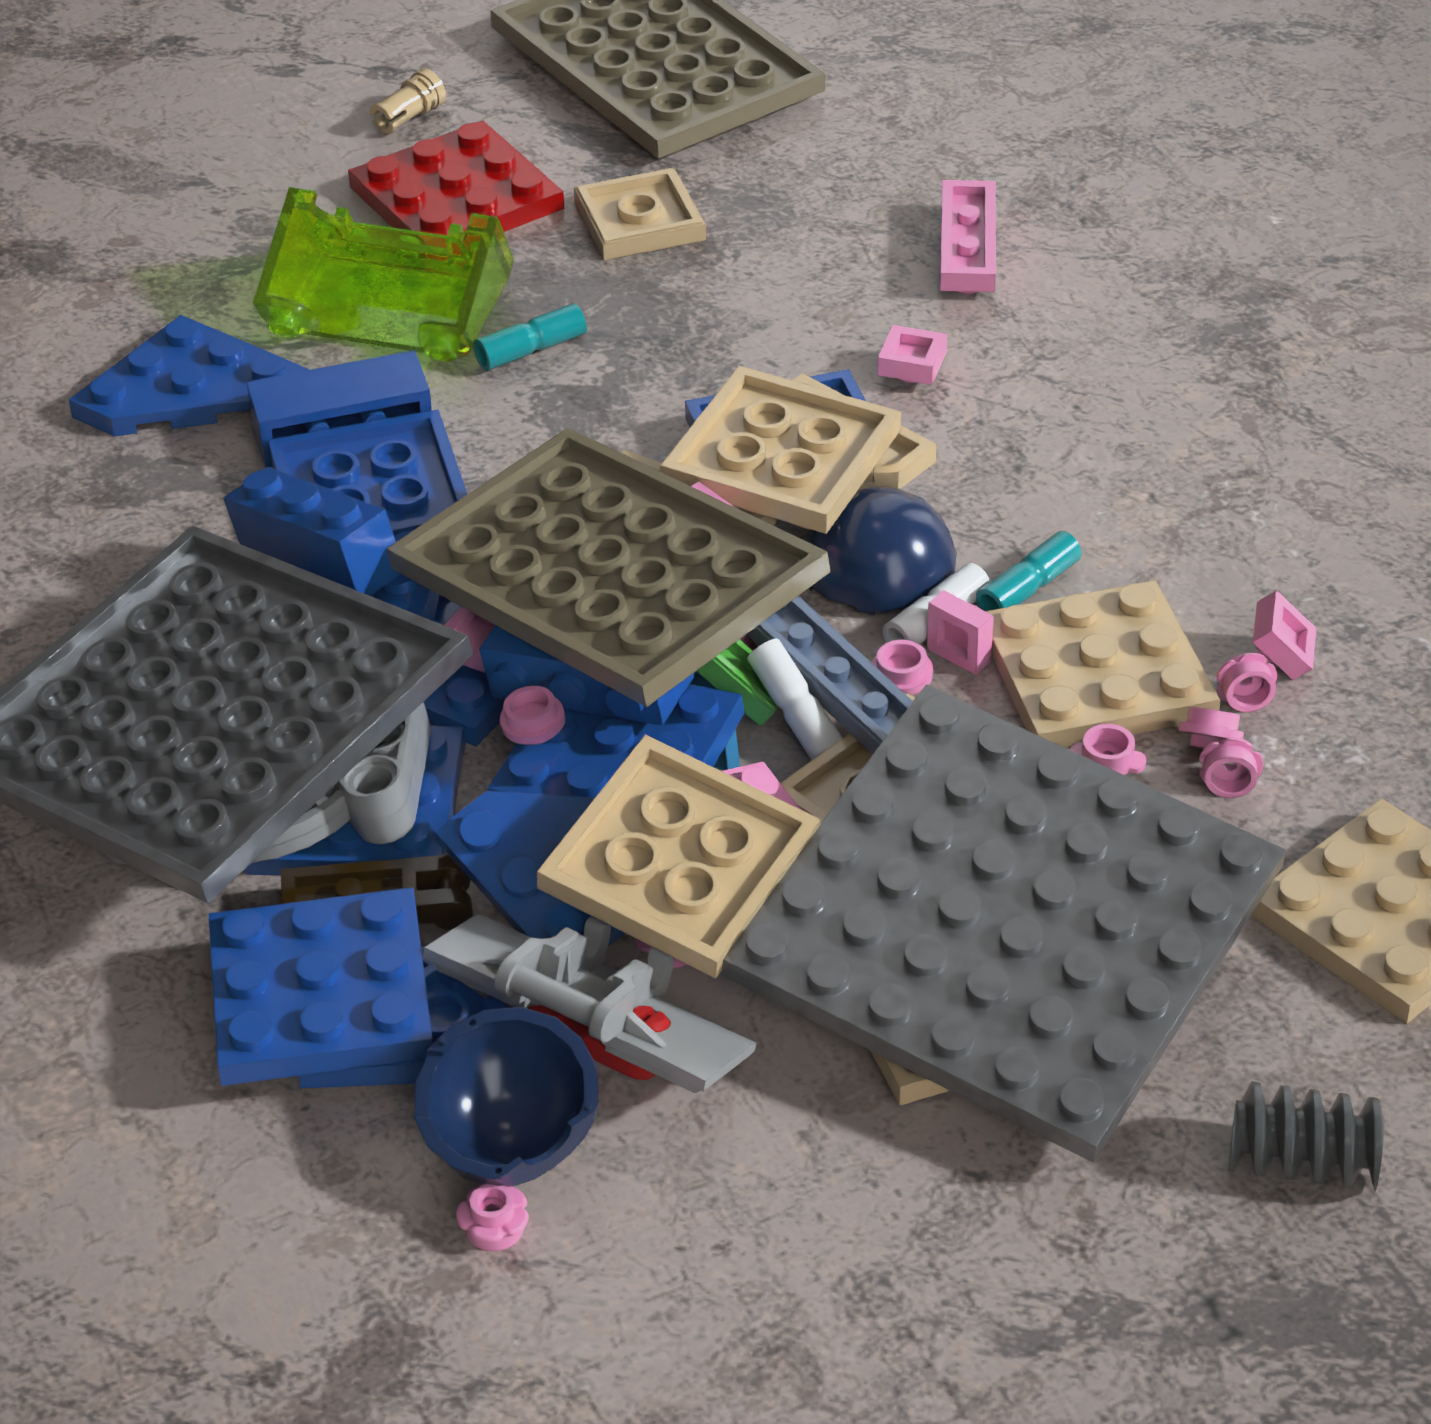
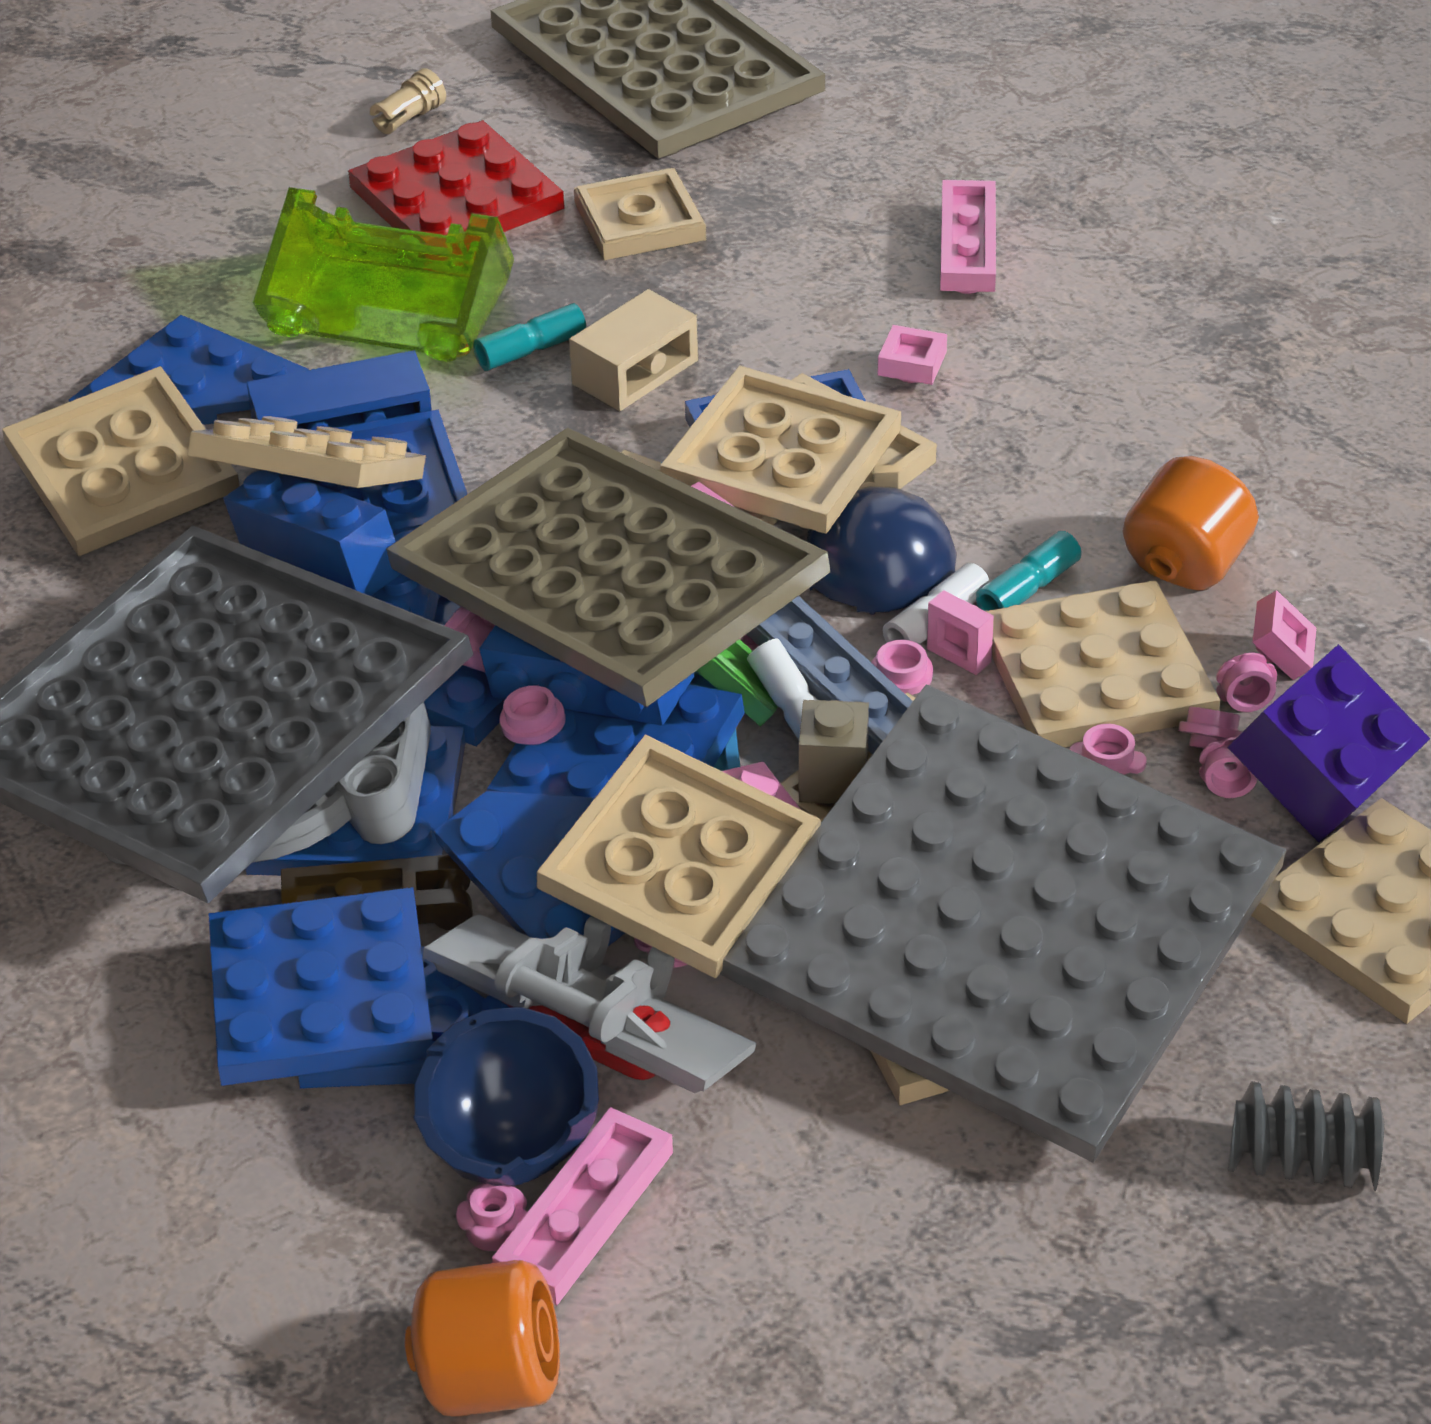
(117, 460): none -> tan plate
(312, 454): none -> tan plate
(484, 1338): none -> orange head
(588, 1199): none -> bright pink plate
(633, 349): none -> tan brick
(831, 748): none -> dark tan brick
(1190, 523): none -> orange head
(1328, 743): none -> dark purple brick

